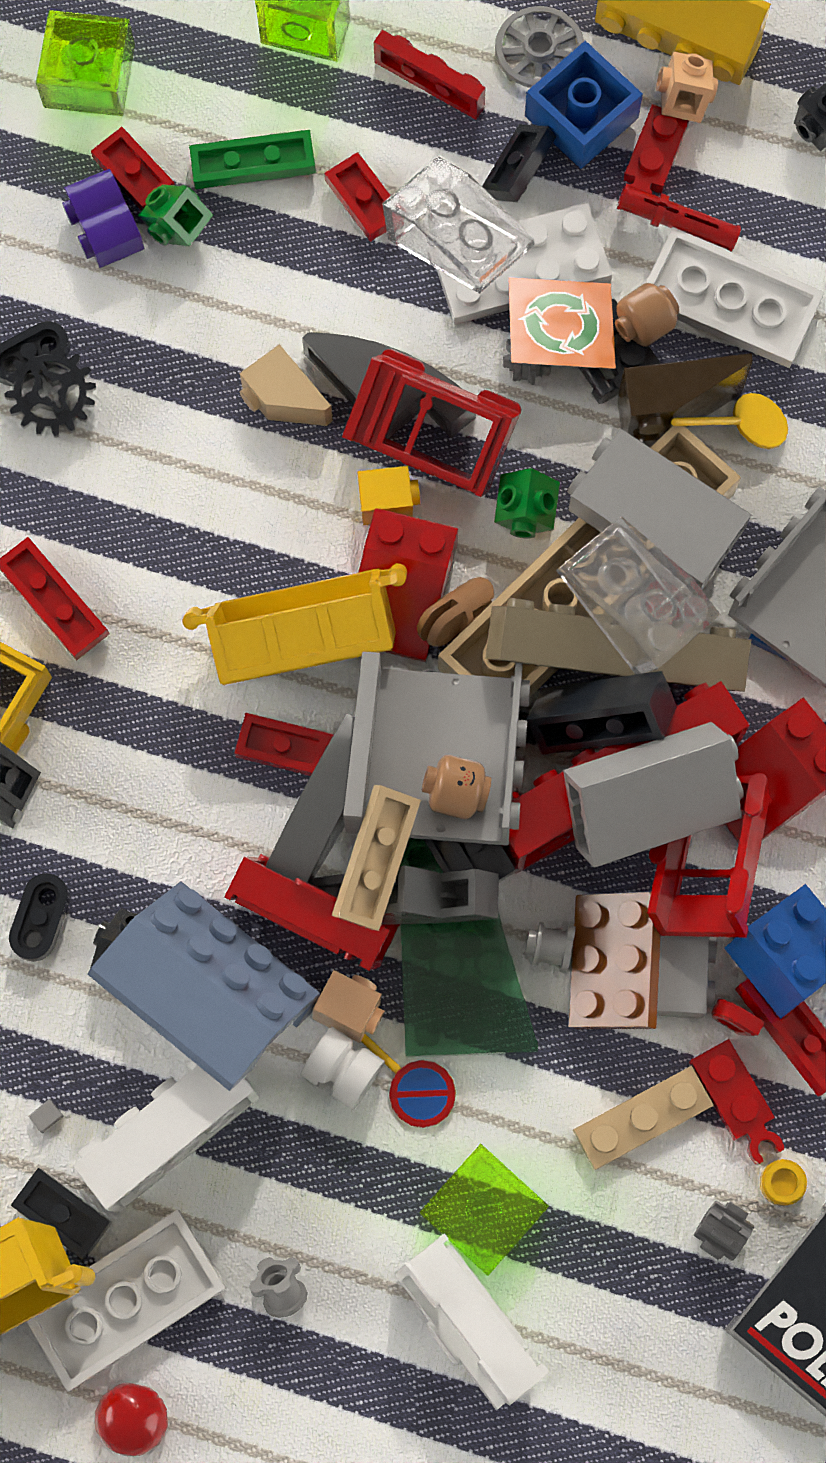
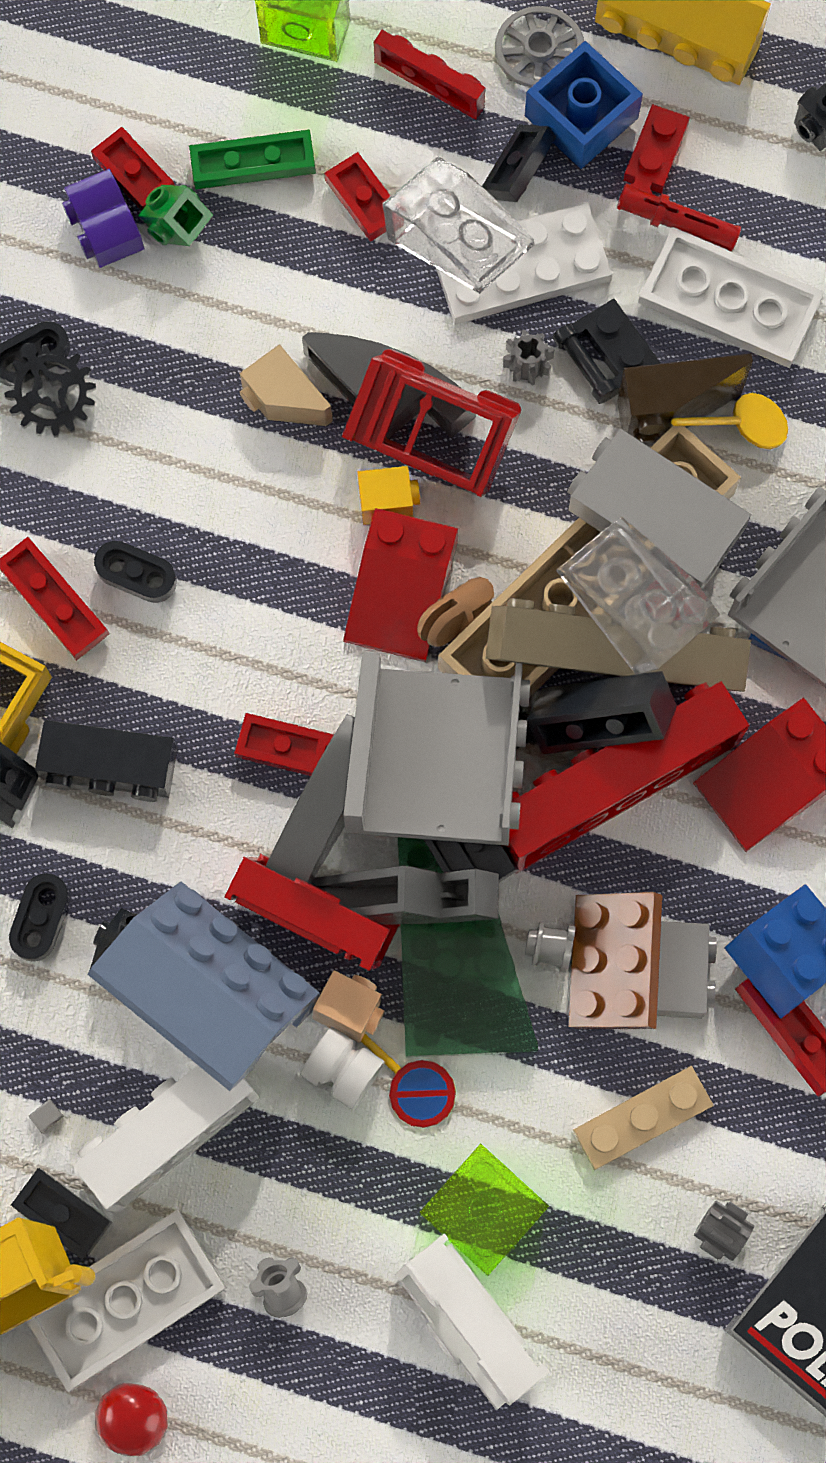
(85, 63): clear neon green brick -> none
(106, 760): none -> black brick
(137, 572): none -> black plate
(300, 625): yellow container -> none
(376, 857): tan plate -> none
(457, 787): medium nougat head -> none
(527, 502): green brick -> none
(561, 323): sticker -> none
(646, 314): medium nougat head -> none
(653, 793): light grey brick -> none
(686, 86): light nougat brick -> none
(711, 914): red piece -> none
(736, 1018): red tile -> none
(736, 1097): red plate -> none
(783, 1182): yellow tile -> none

